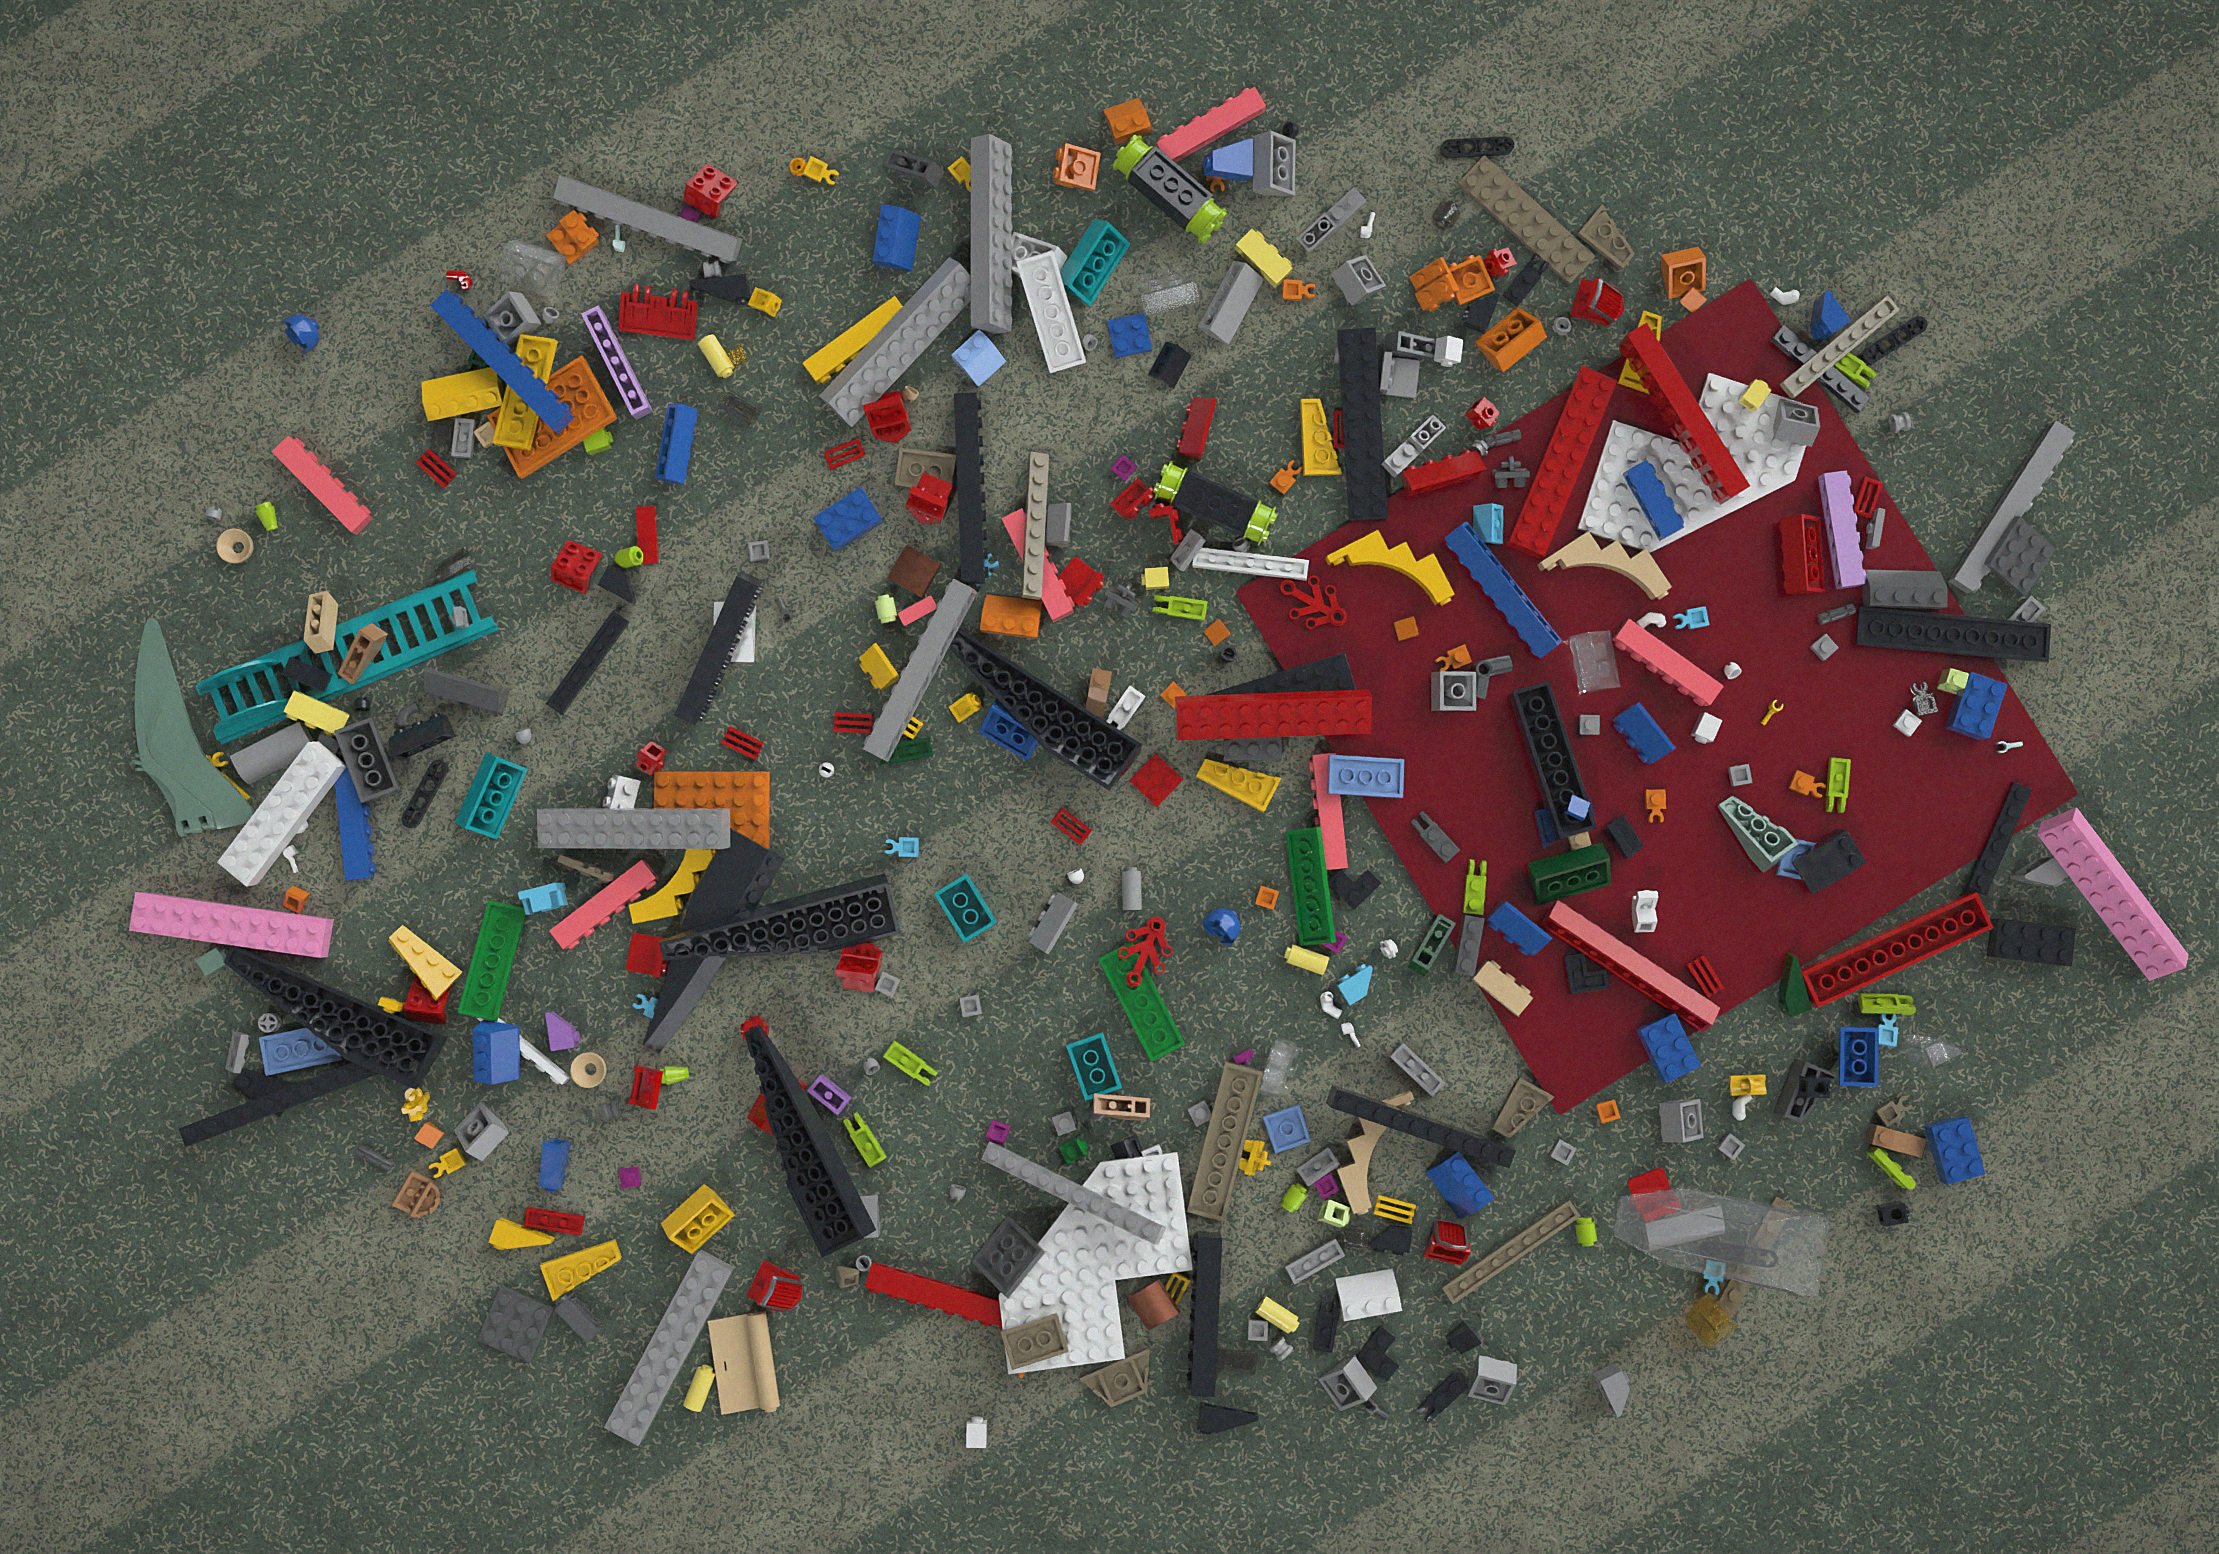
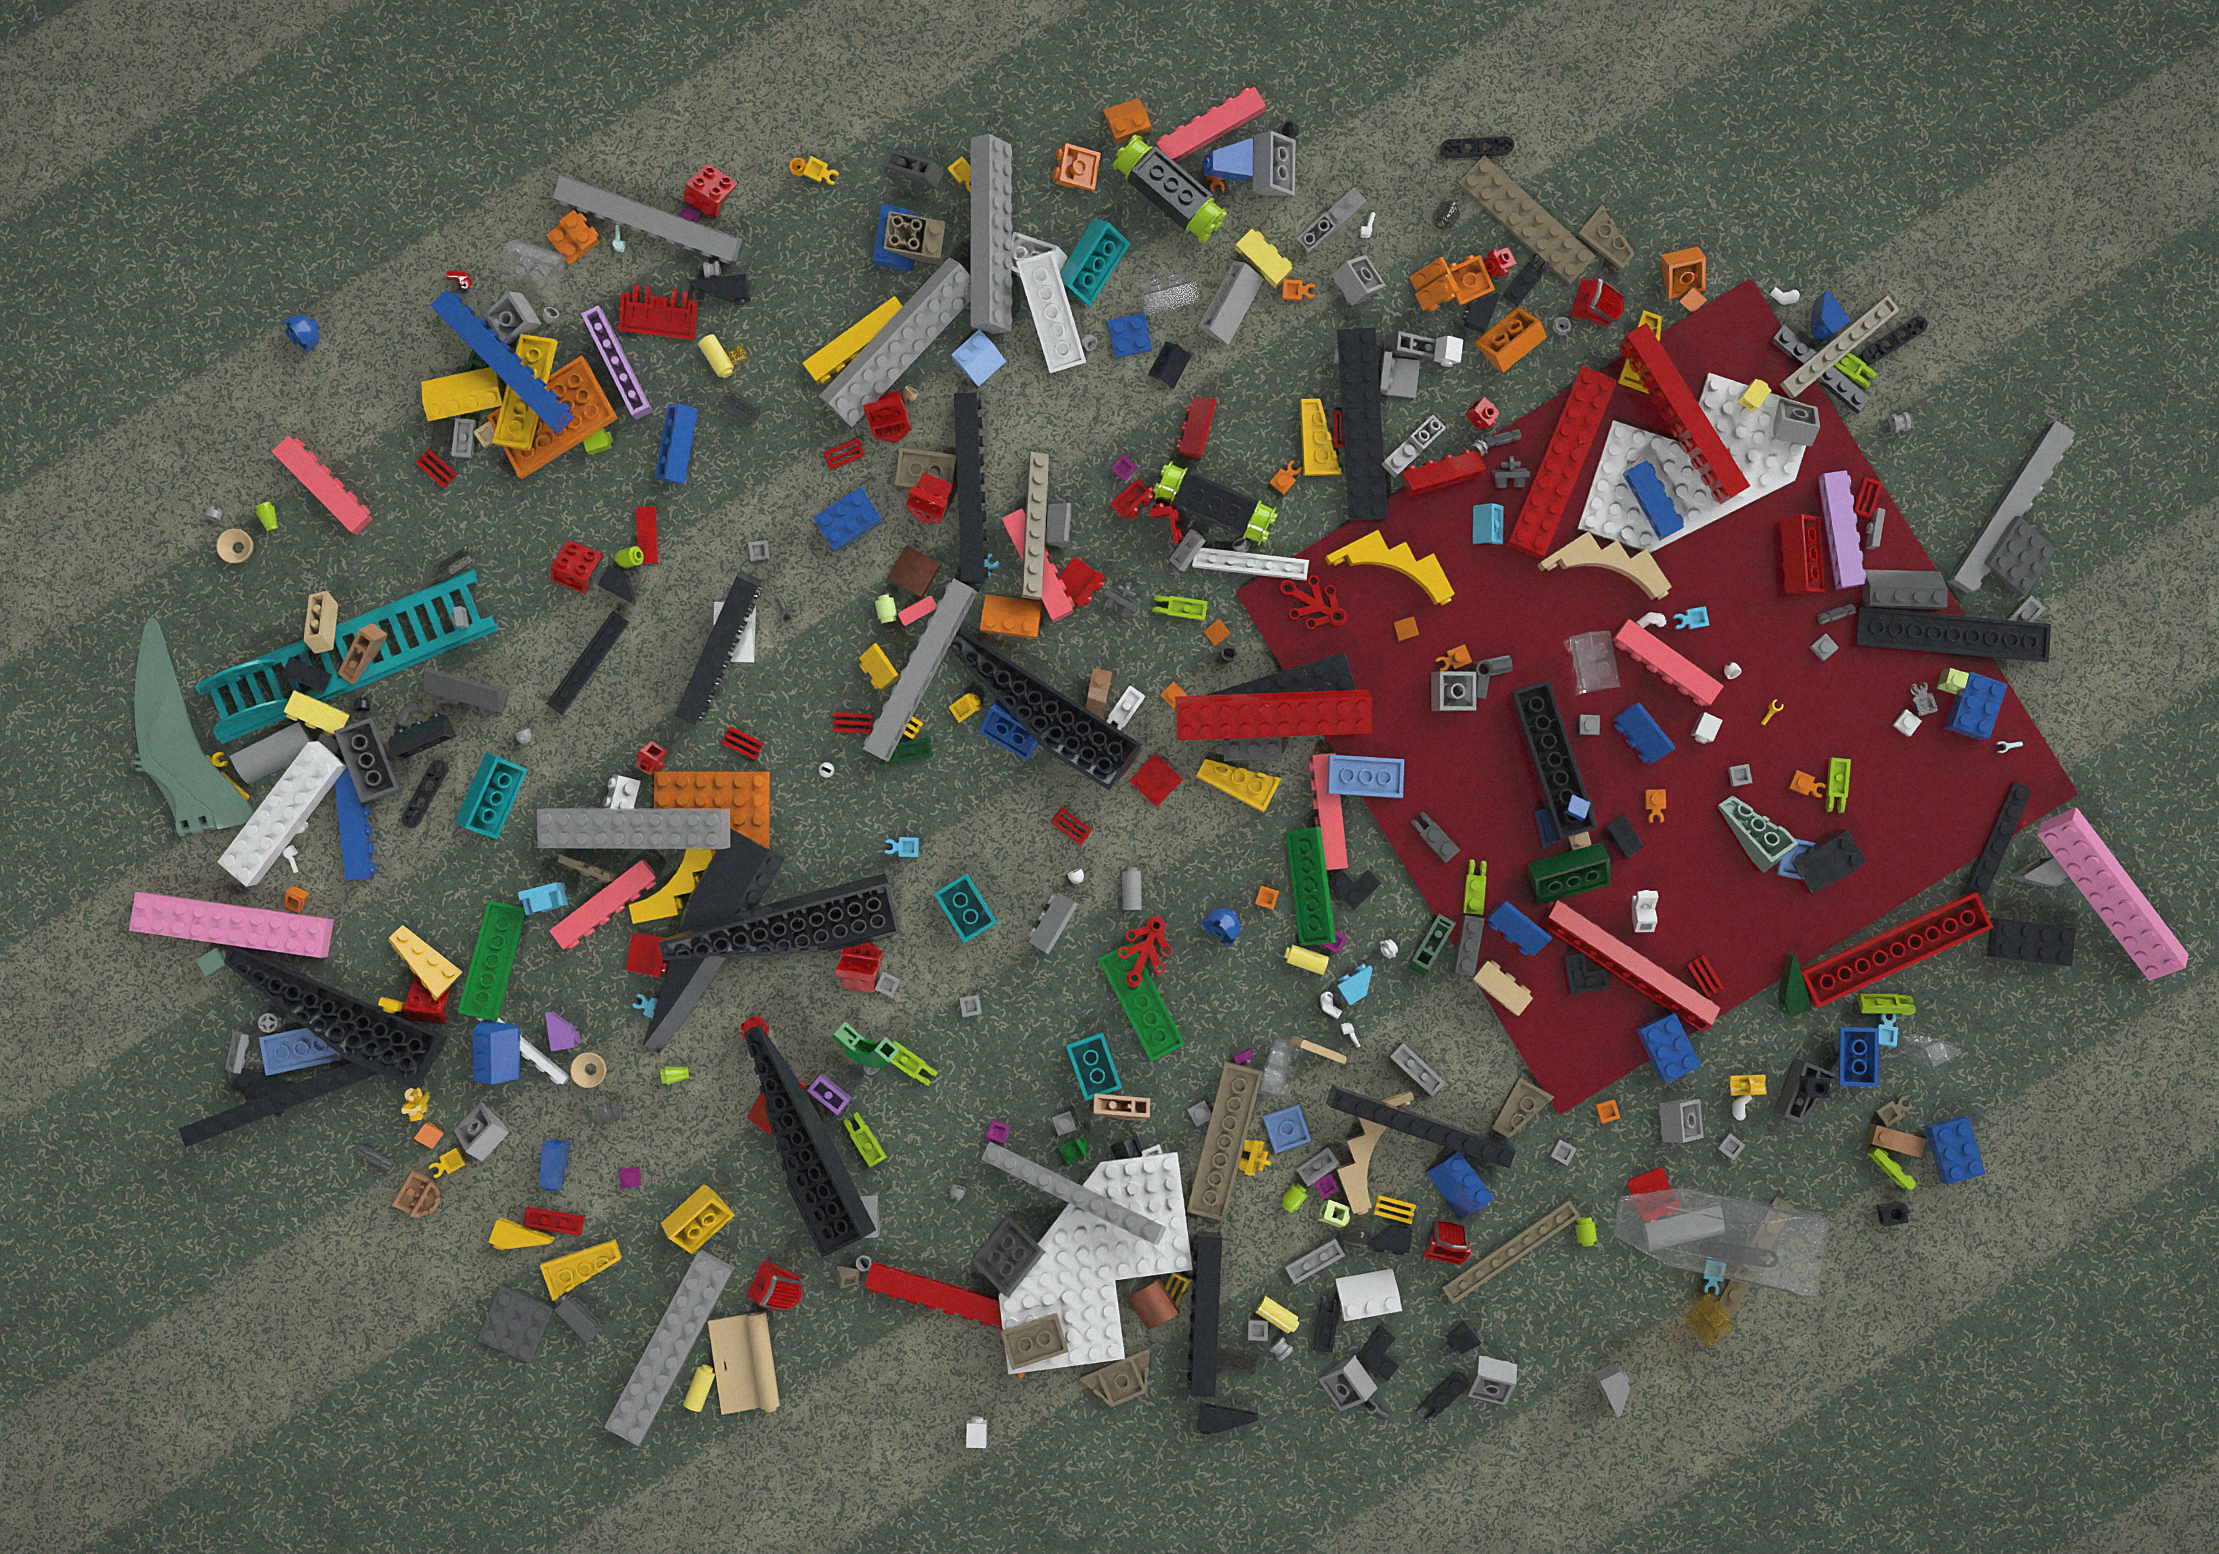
(650, 1087): red plate -> none
(765, 301): yellow bracket -> none
(863, 1050): none -> green arch
(914, 237): none -> dark tan slope
(1155, 578): light yellow brick -> none
(1318, 1049): none -> tan tile
(1503, 590): blue brick -> none

